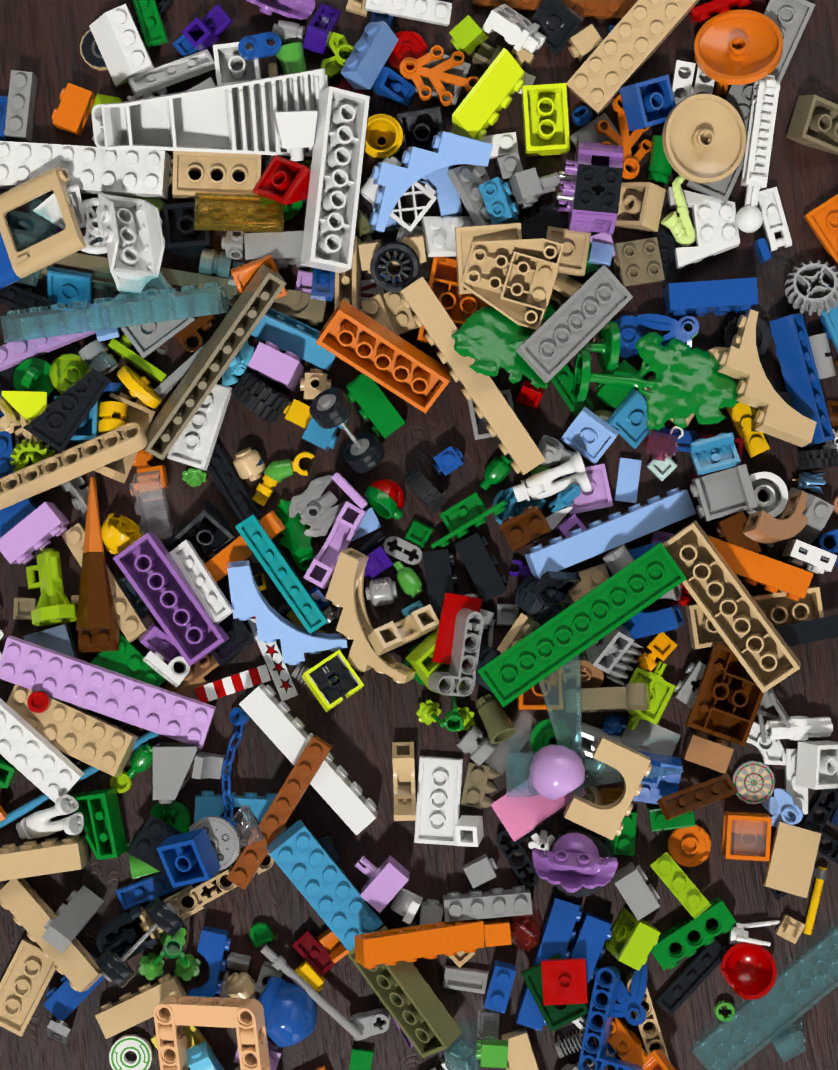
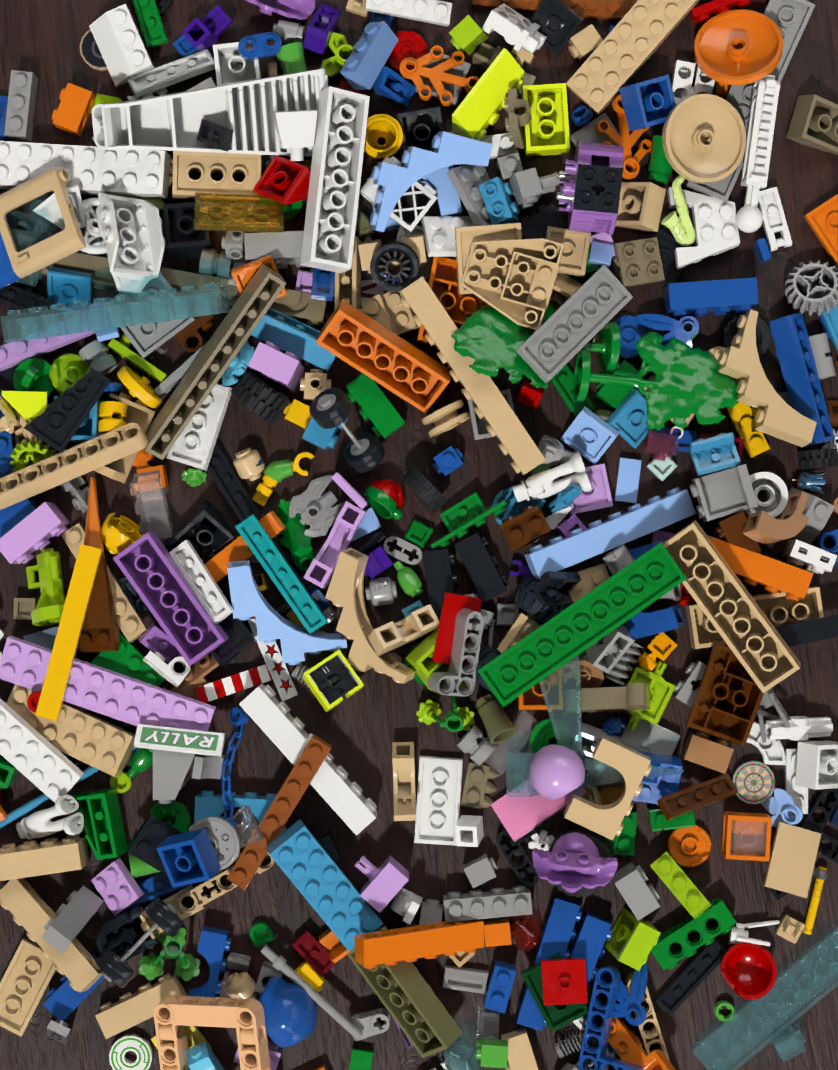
(69, 632): none -> yellow tile
(117, 887): none -> lavender plate
(179, 740): none -> tile
(215, 135): none -> black plate
(446, 418): none -> tan wheel
(496, 471): green plant -> none
(516, 120): none -> dark tan plate

